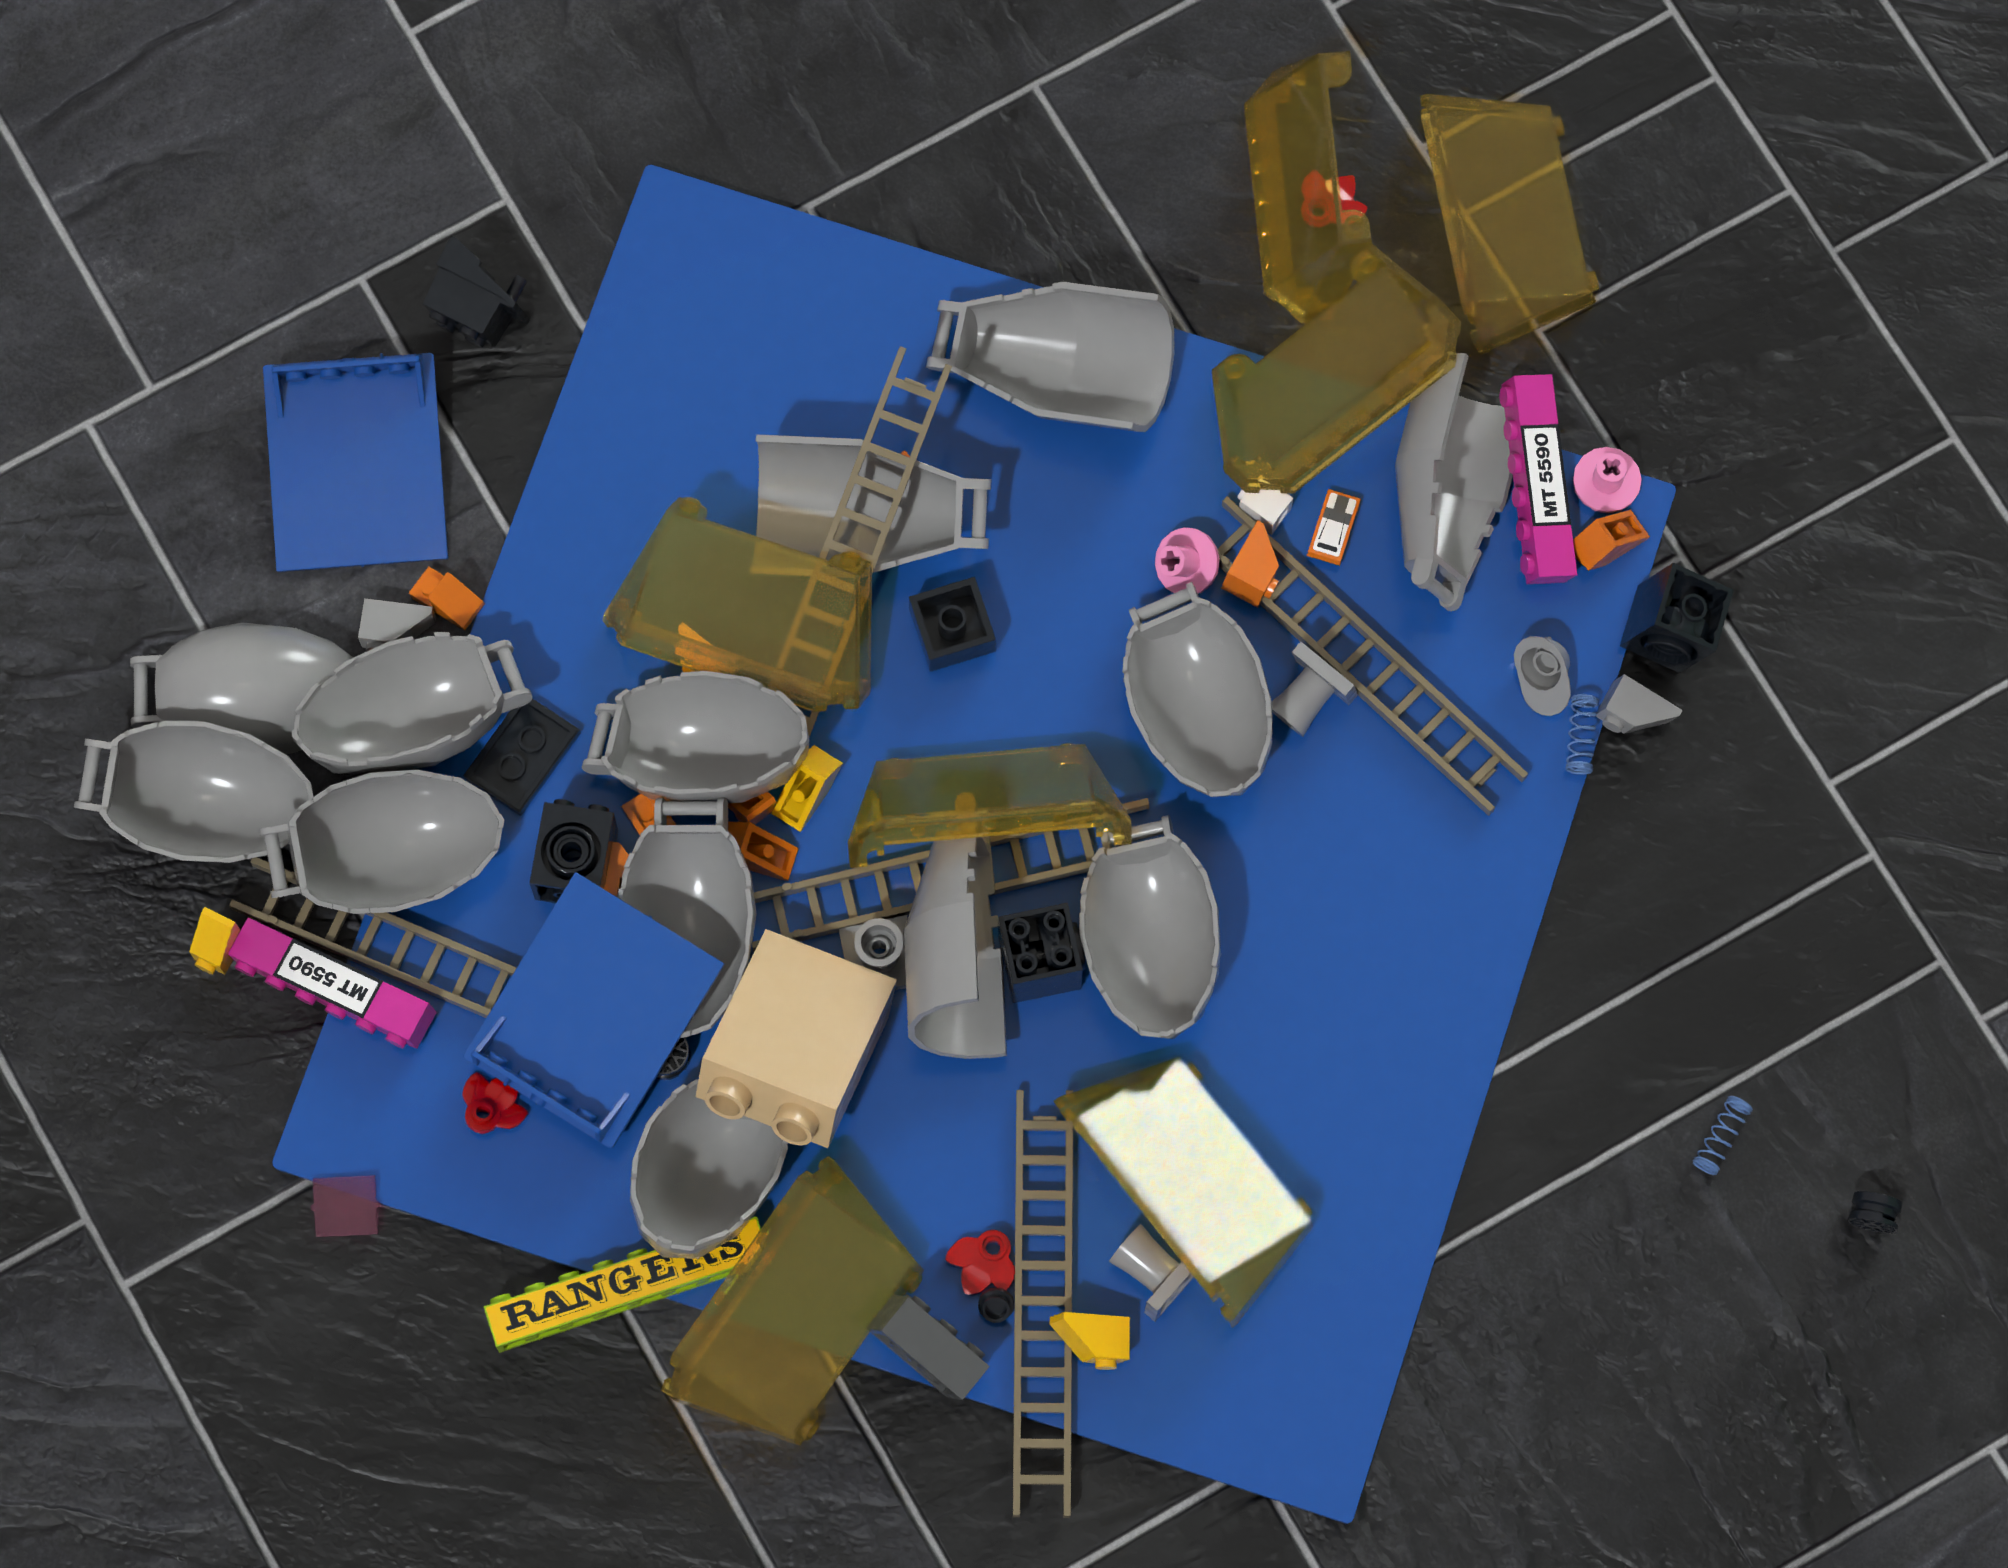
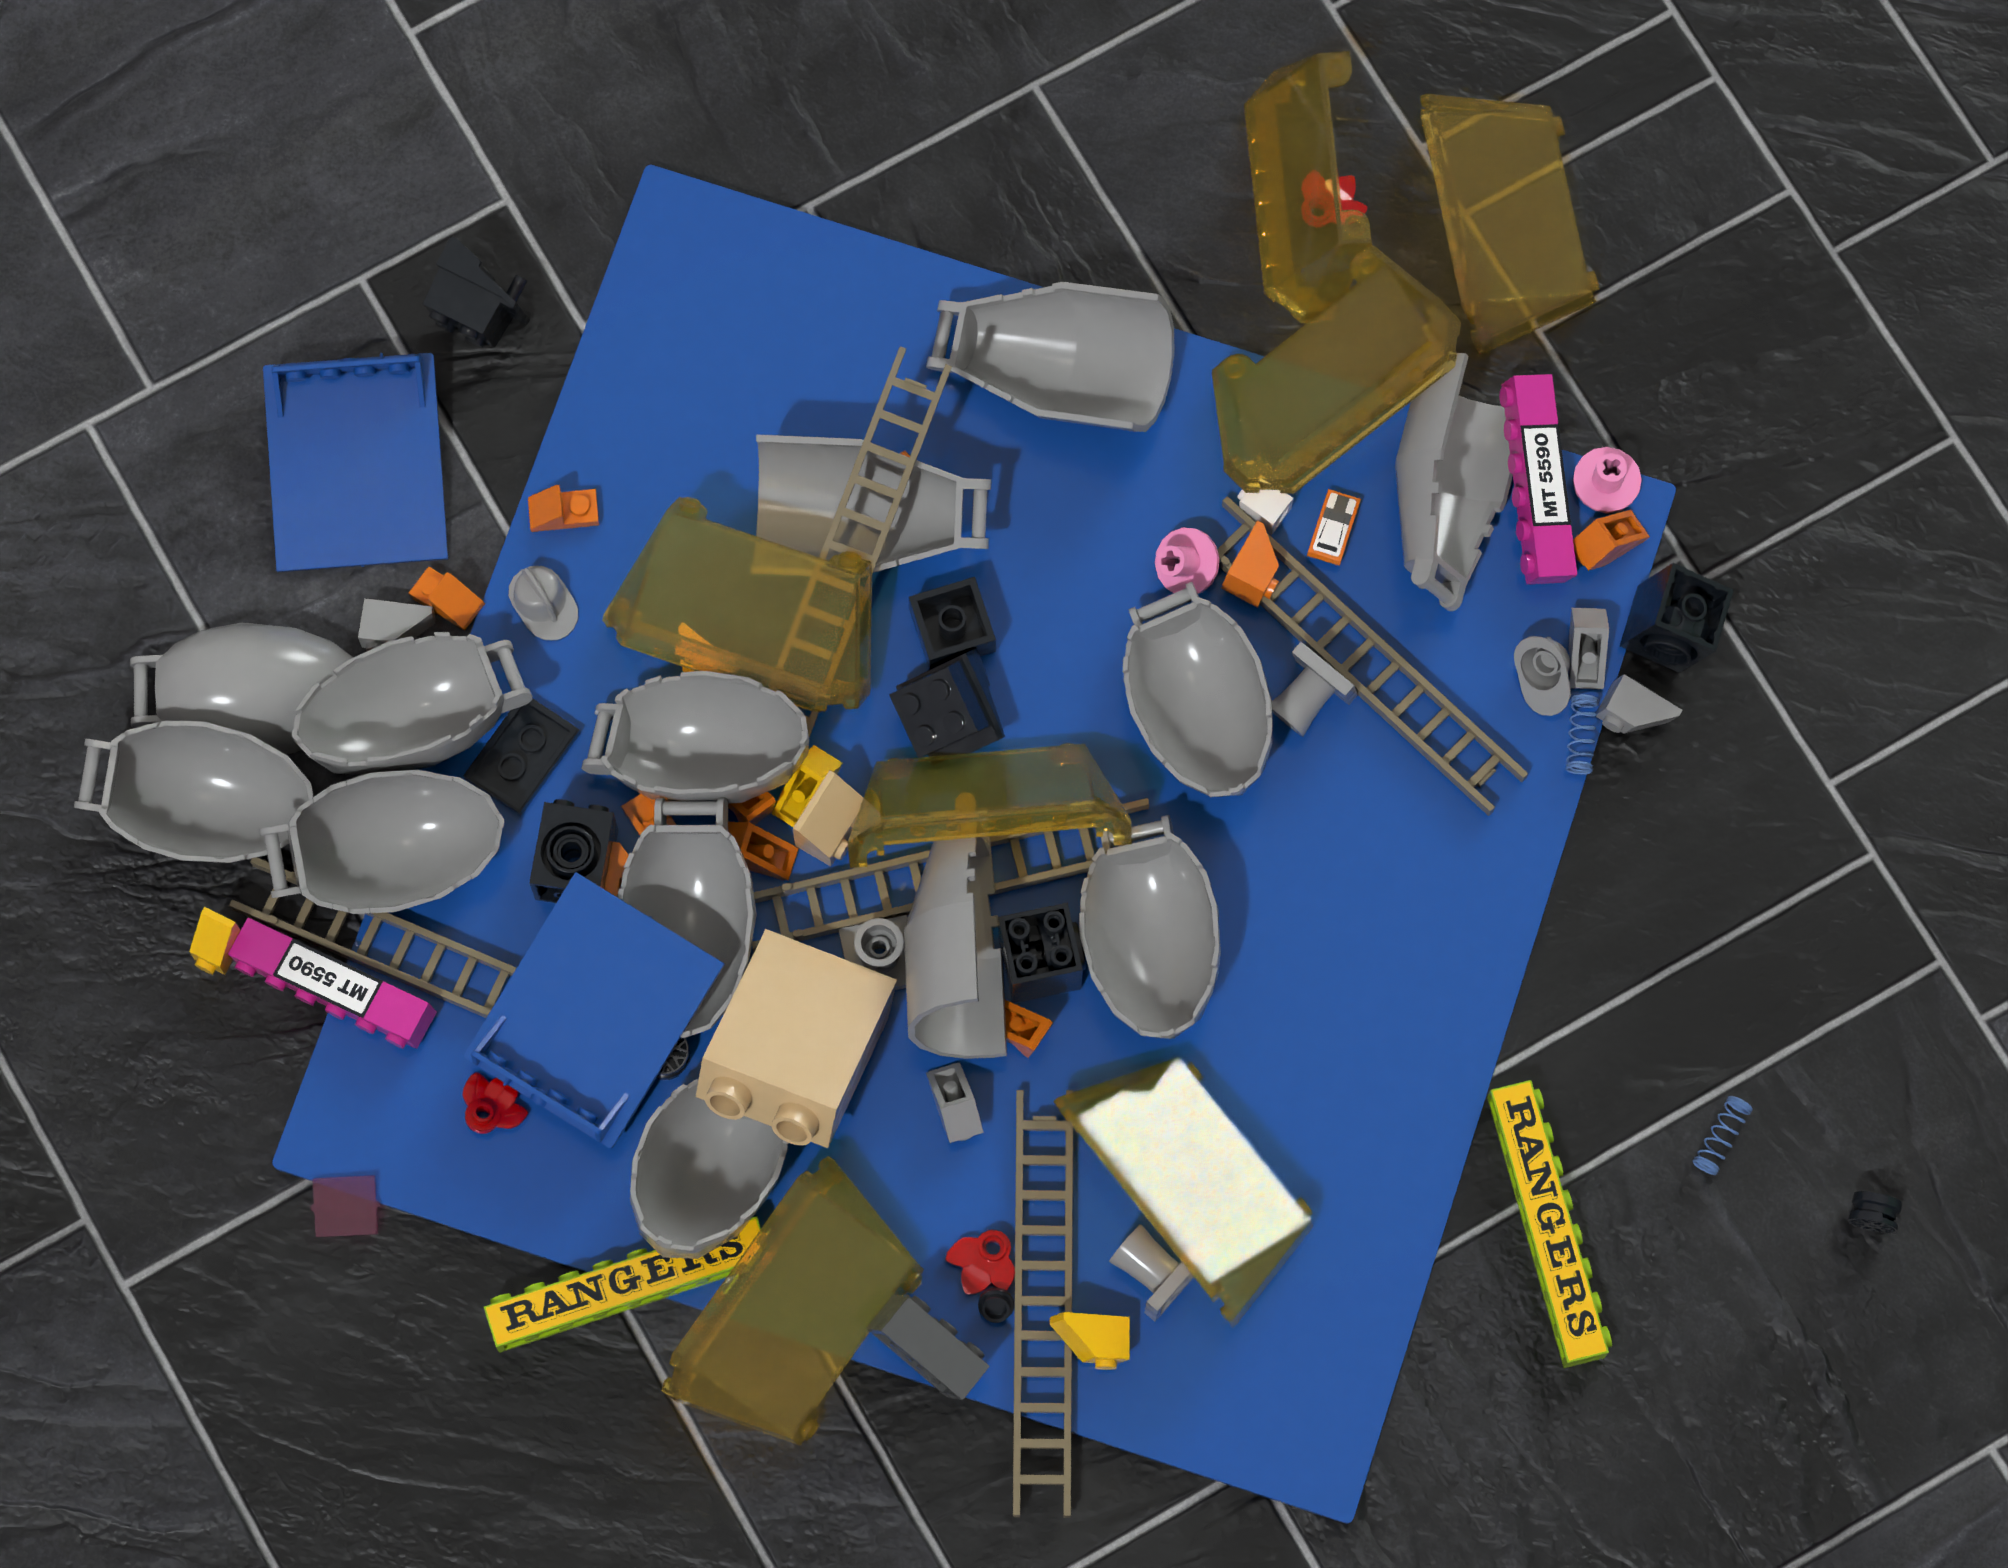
(543, 603): none -> light grey piece
(562, 510): none -> orange slope
(828, 820): none -> tan slope
(949, 708): none -> black piece
(955, 1102): none -> light grey slope
(1024, 1028): none -> orange slope
(1548, 1224): none -> brick
(1588, 647): none -> light grey slope

